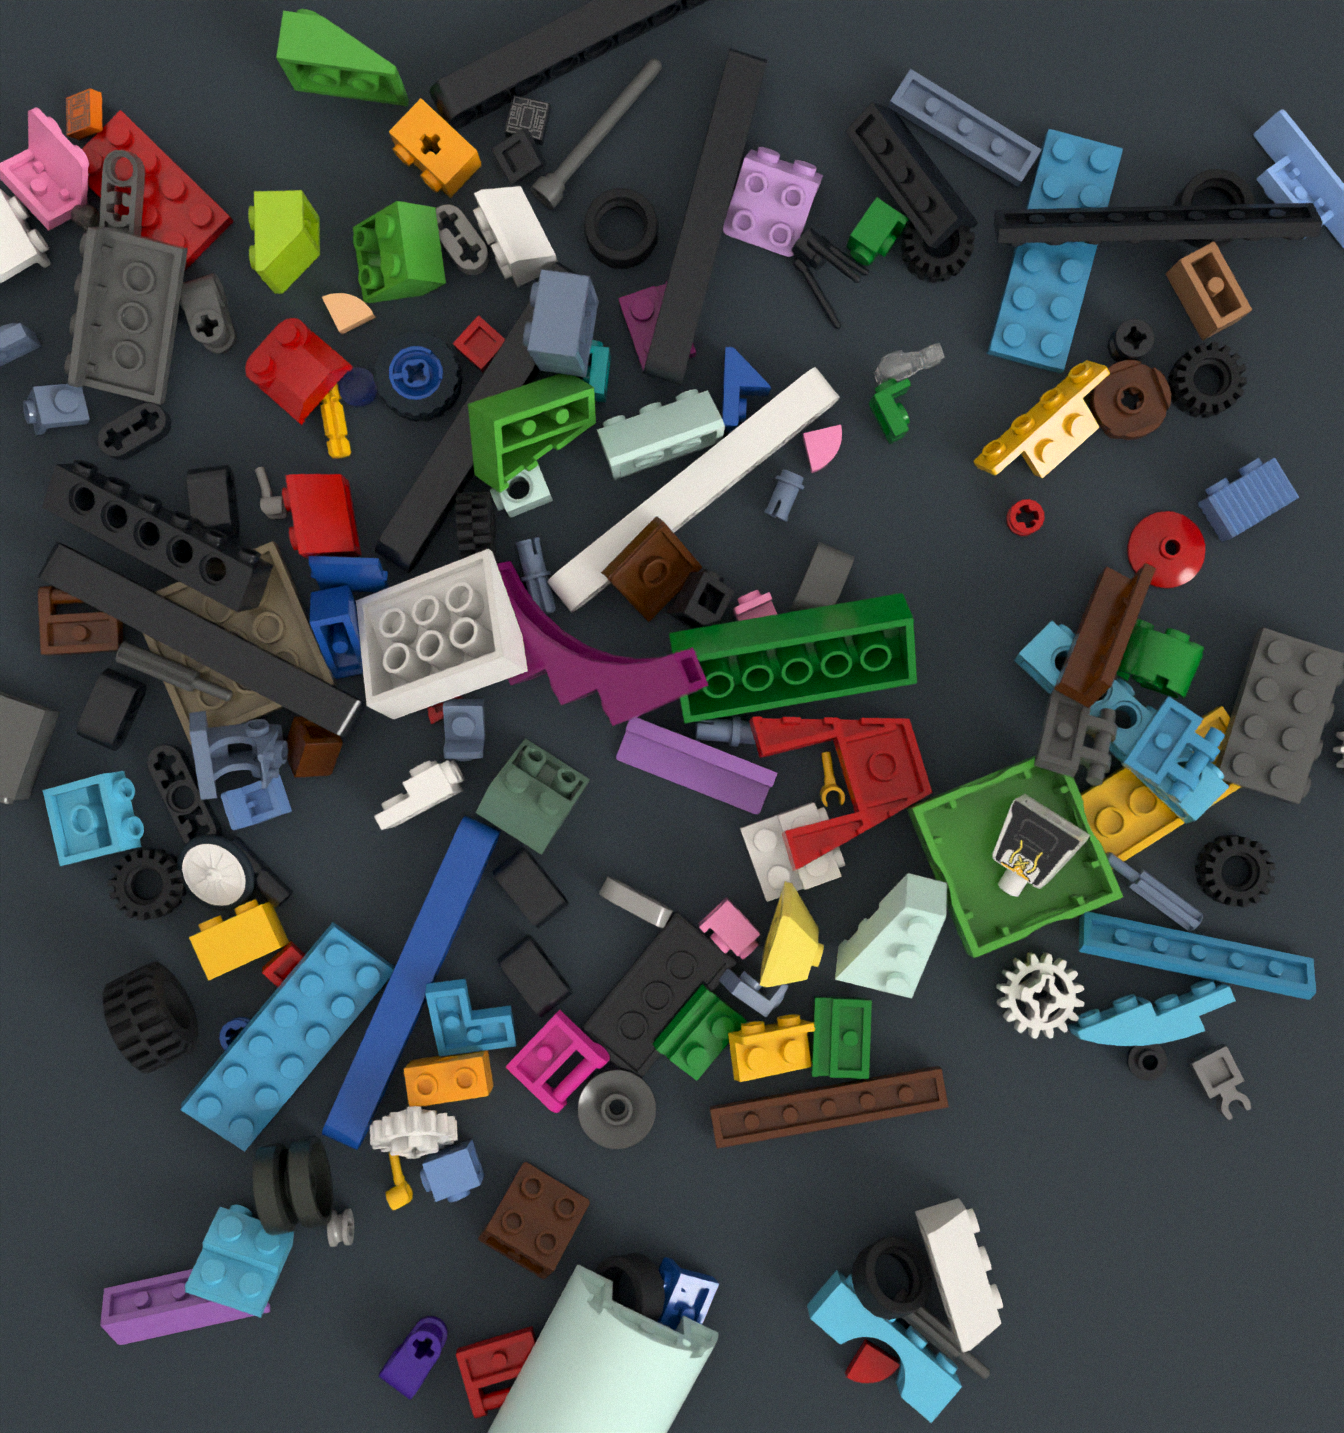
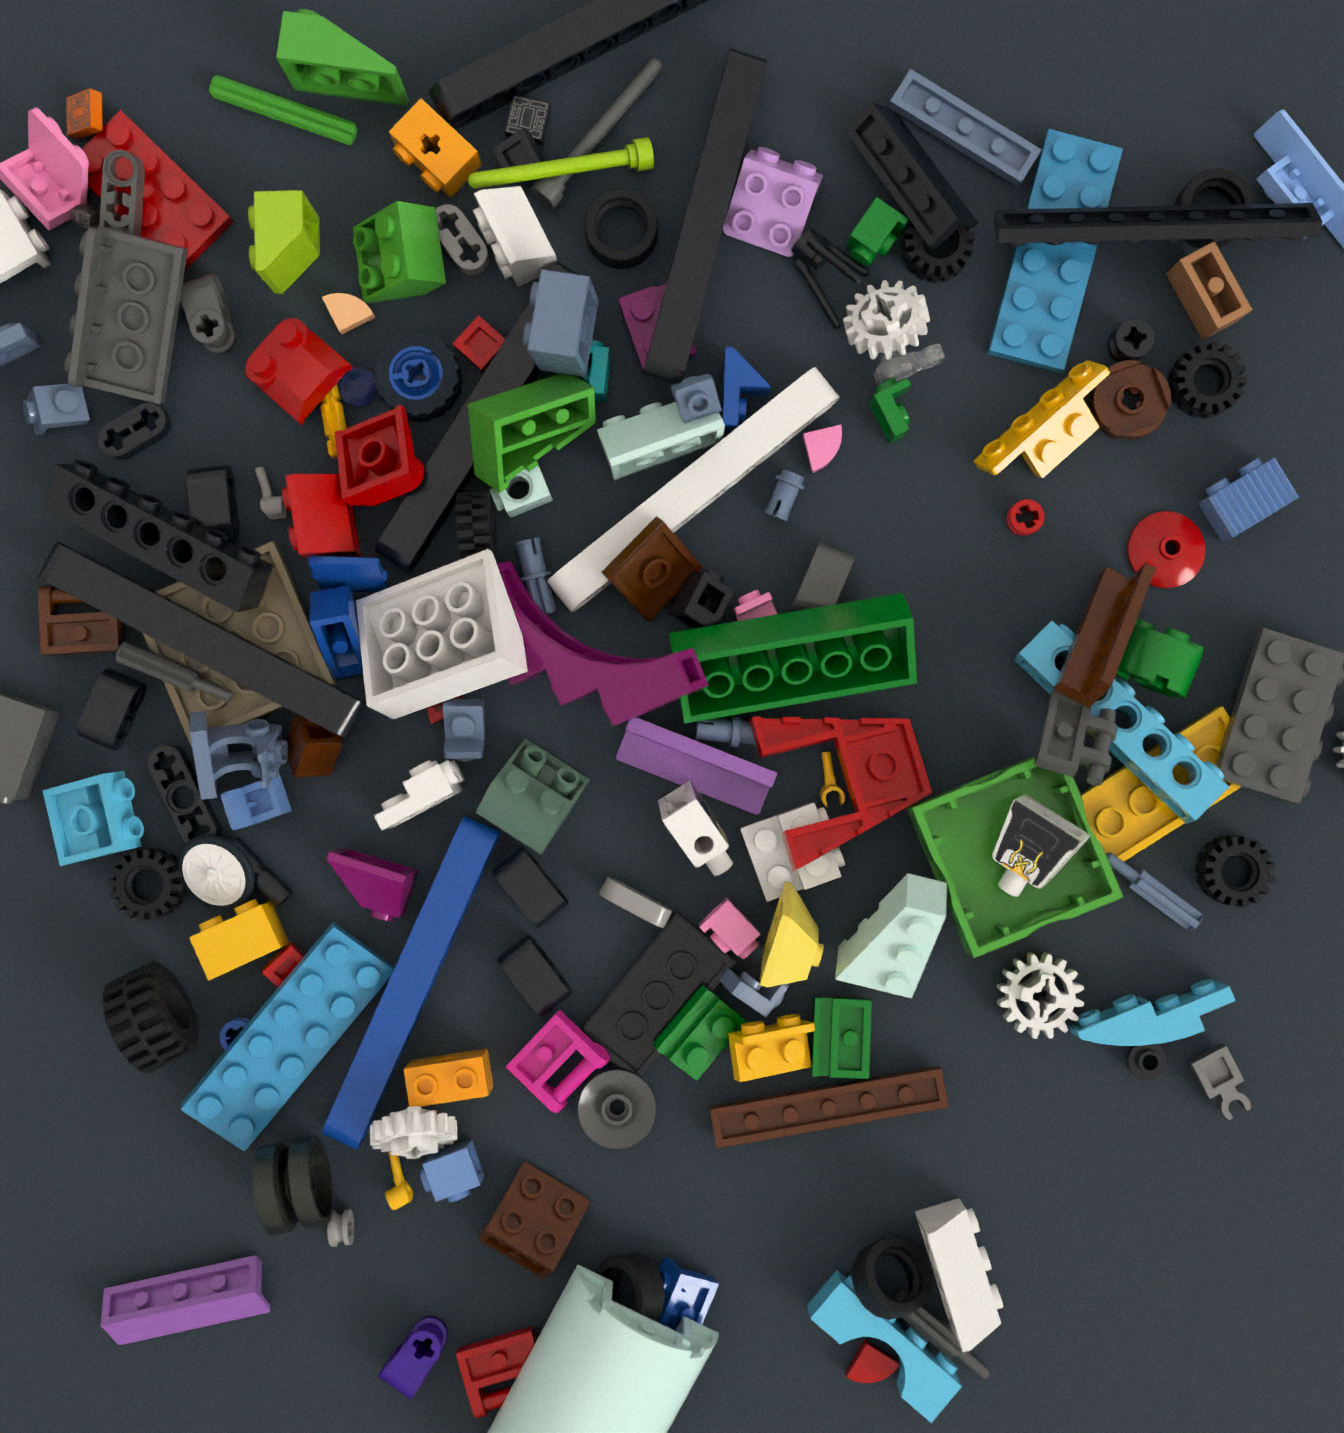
(239, 1261): medium azure plate -> none
(283, 109): none -> bright green axle
(375, 882): none -> magenta slope
(377, 459): none -> red slope
(461, 1029): dark azure plate -> none
(635, 155): none -> lime piece
(689, 819): none -> white torso
(696, 397): none -> sand blue bracket
(886, 319): none -> white gear
(1162, 743): dark azure plate -> none
(1197, 955): dark azure plate -> none

